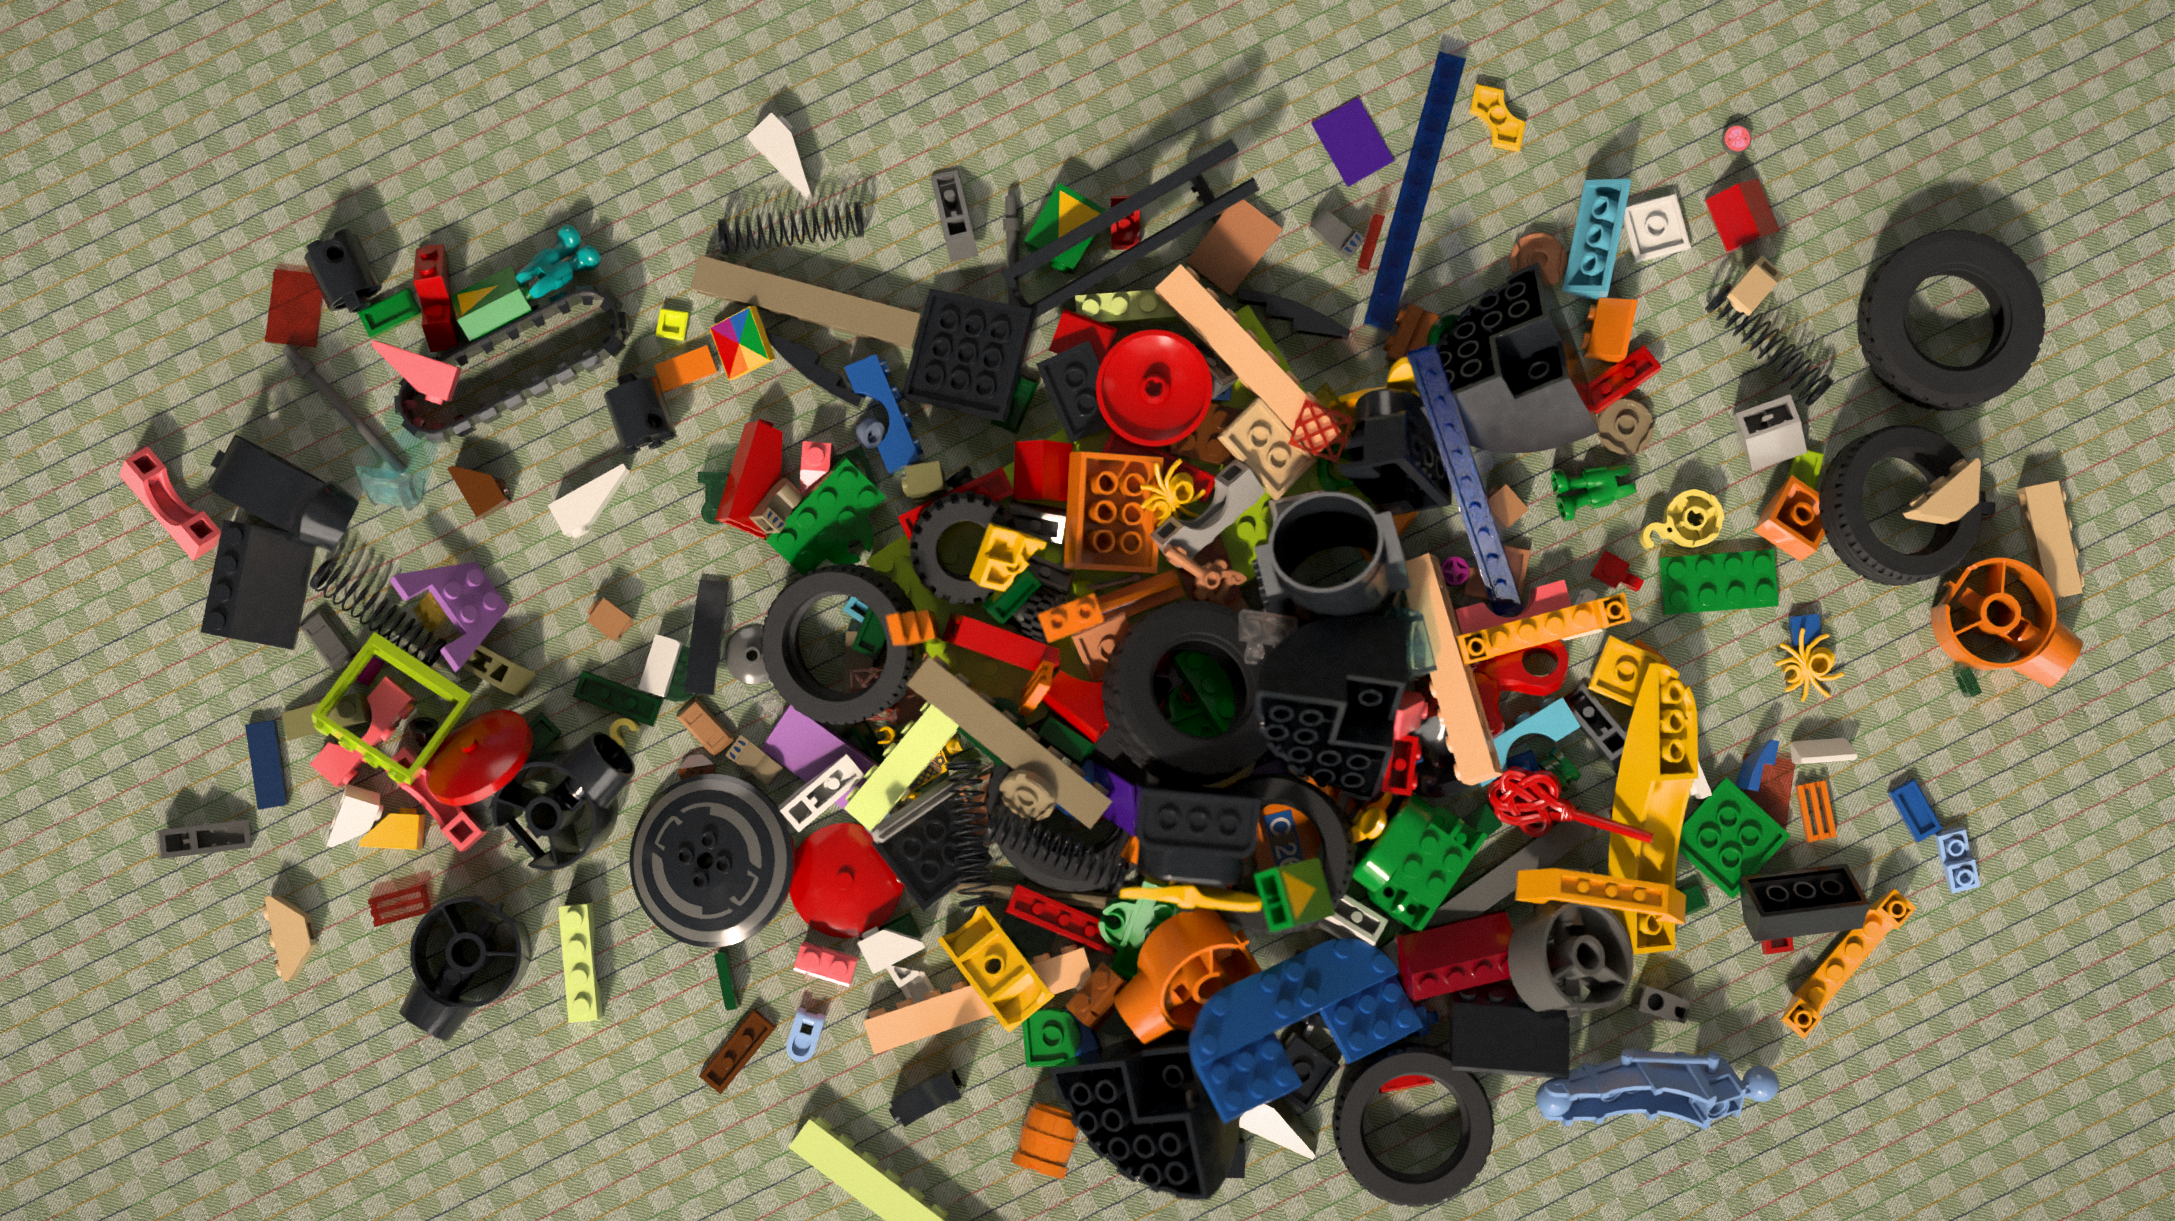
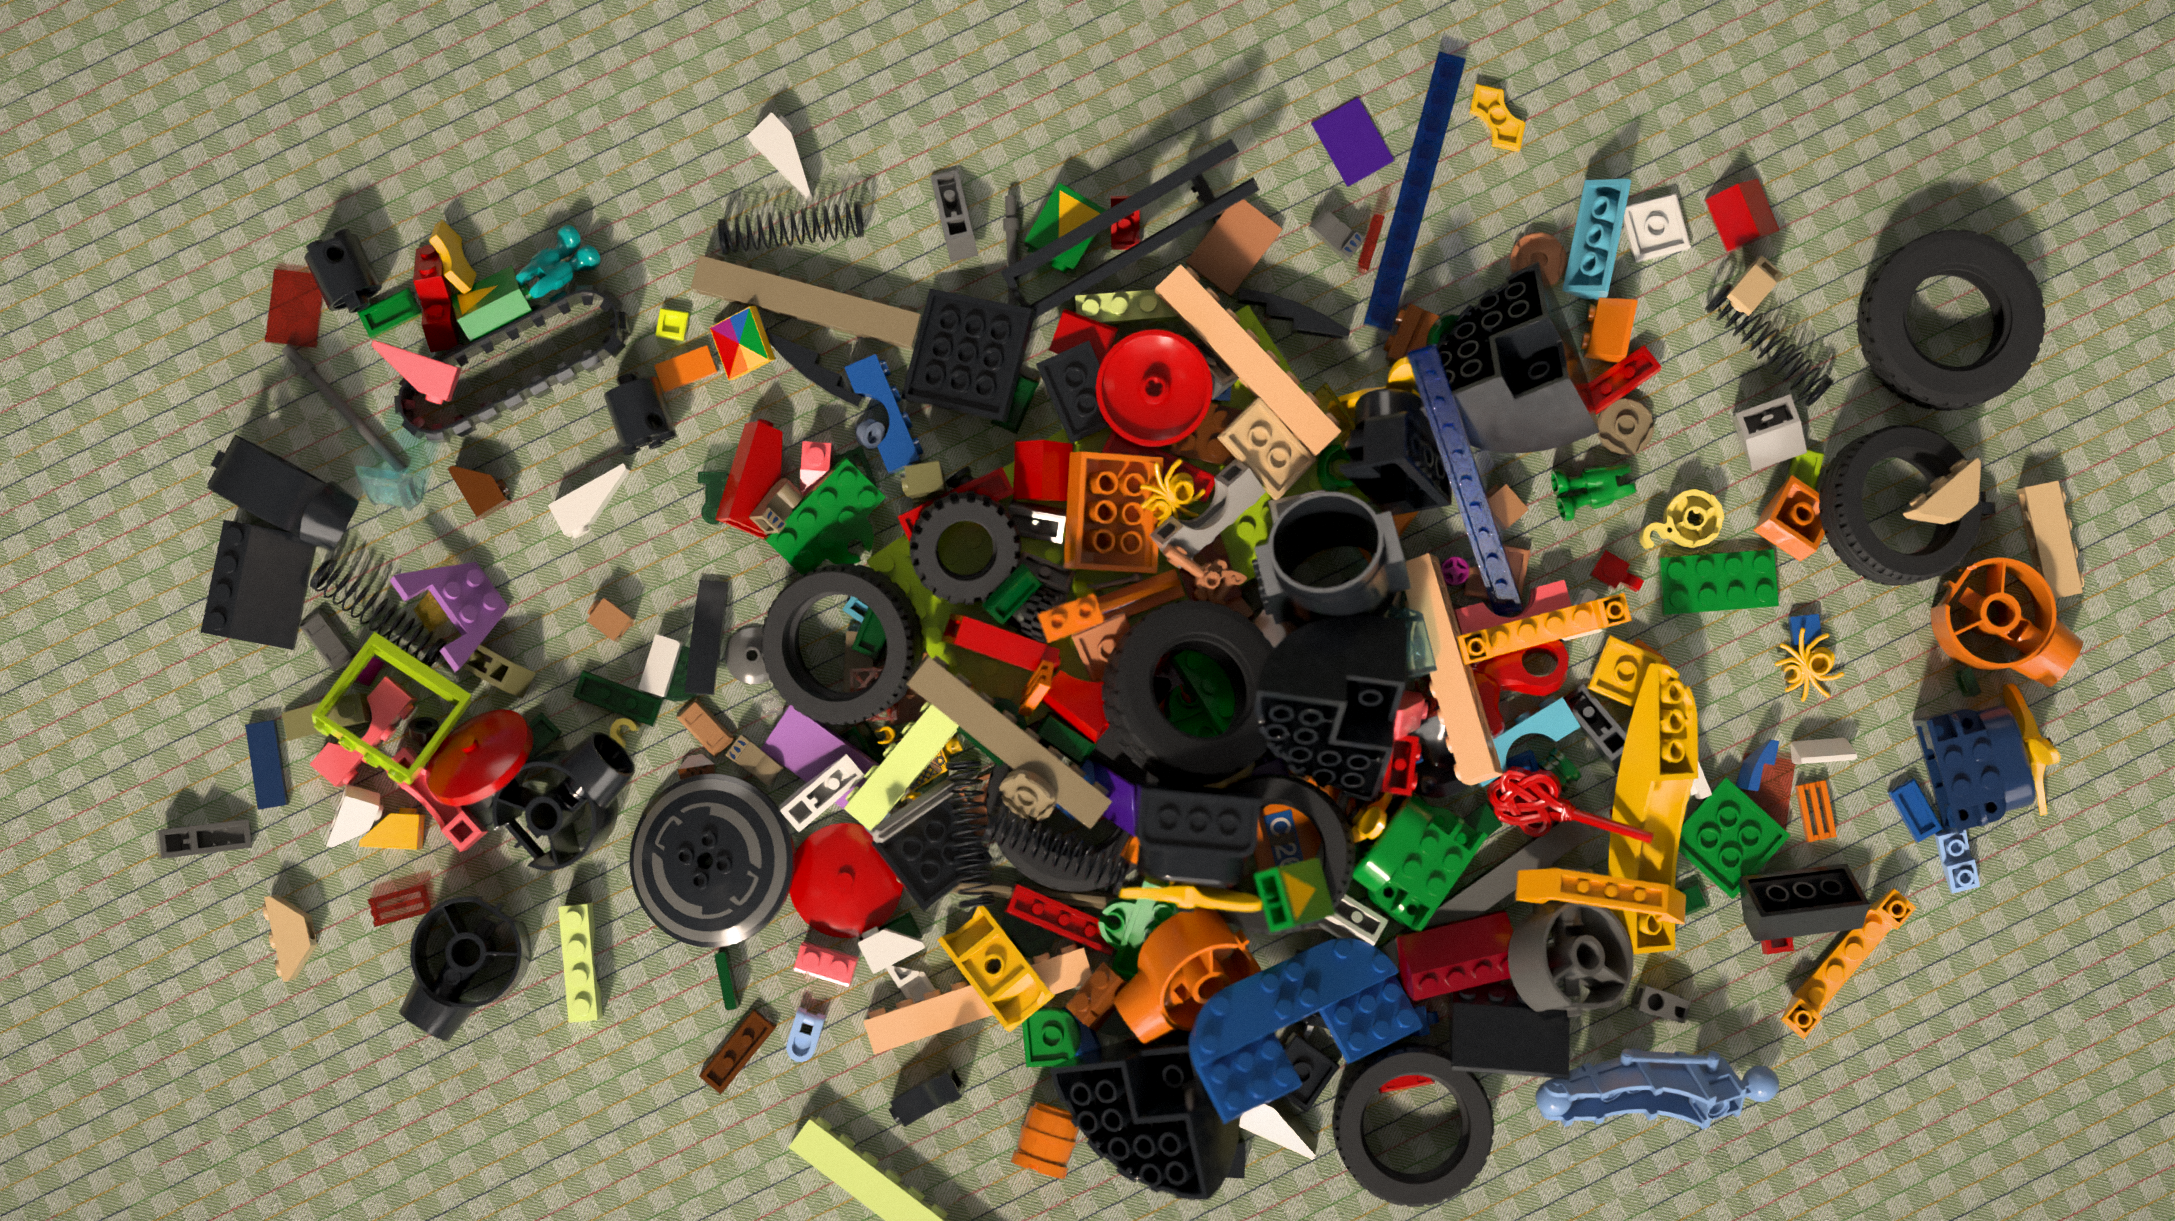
(151, 484): coral arch -> none
(455, 265): none -> yellow tile
(913, 627): orange slope -> none
(1003, 556): yellow slope -> none
(1263, 628): clear plate -> none
(1314, 450): clear red window -> none
(1736, 139): tile -> none
(1984, 761): none -> dark blue brick

